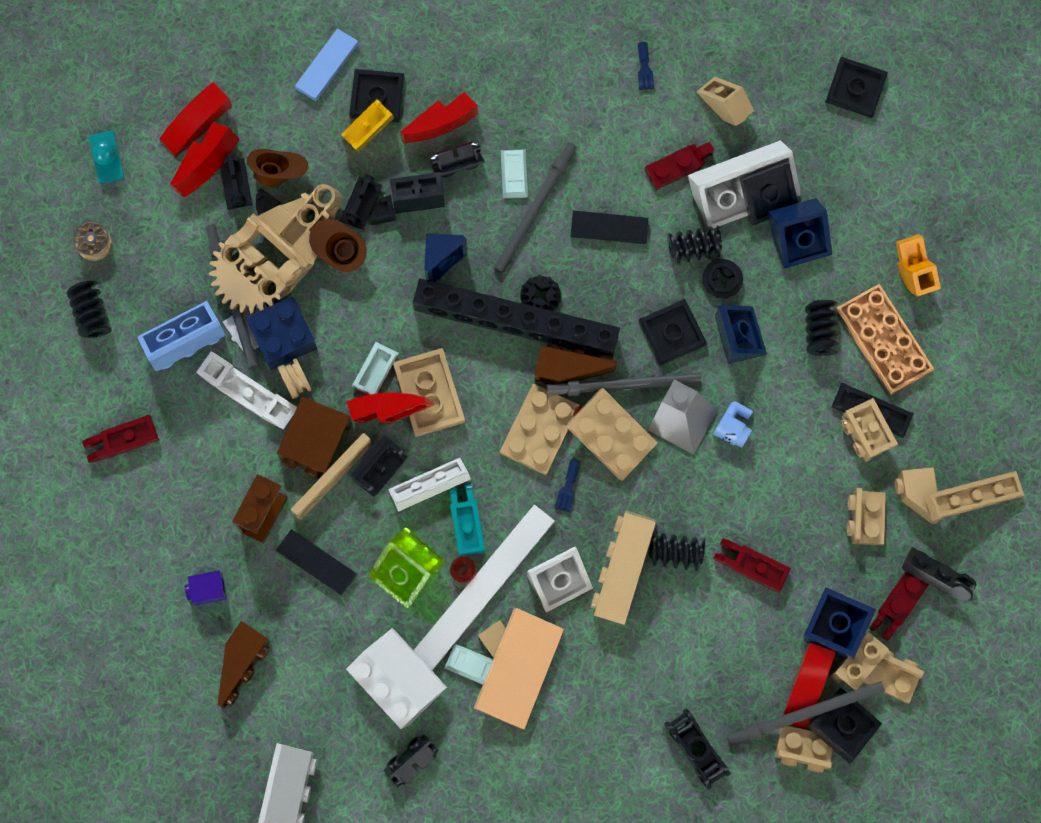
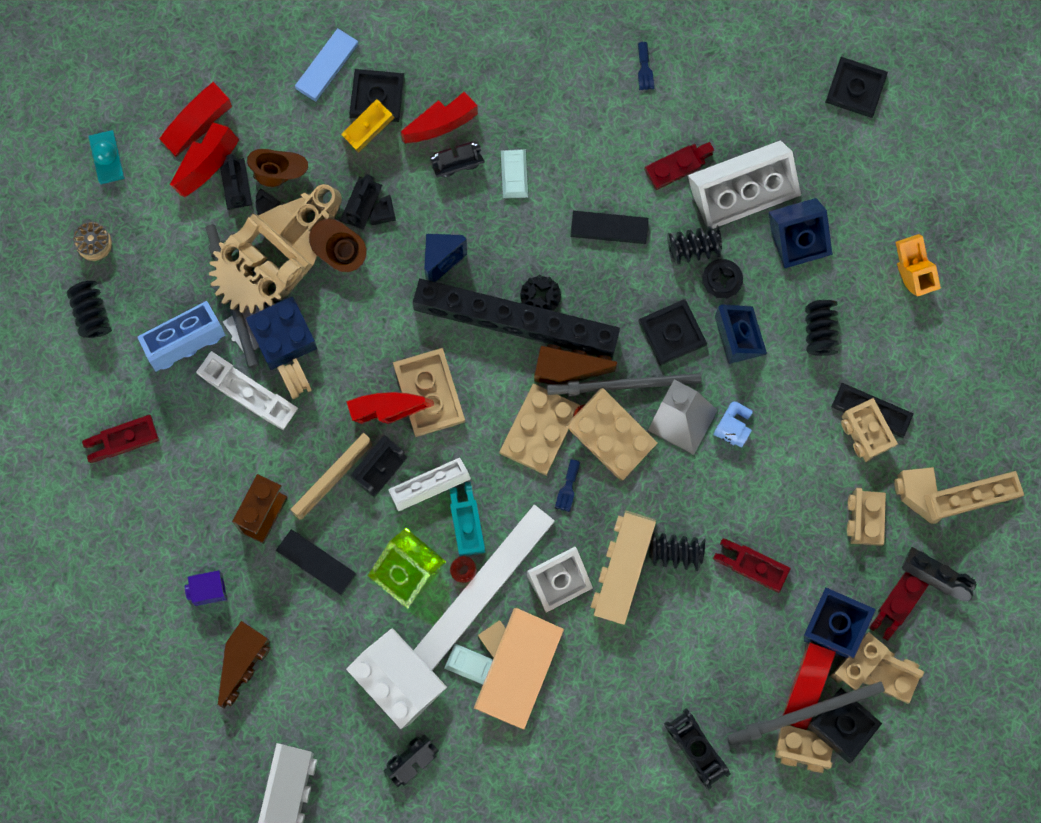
(313, 437): reddish brown panel -> none
(375, 369): light aqua tile -> none
(417, 193): black hinge -> none
(558, 167): dark grey bar -> none
(726, 100): tan slope -> none
(768, 191): black tile -> none
(884, 339): light nougat tile -> none

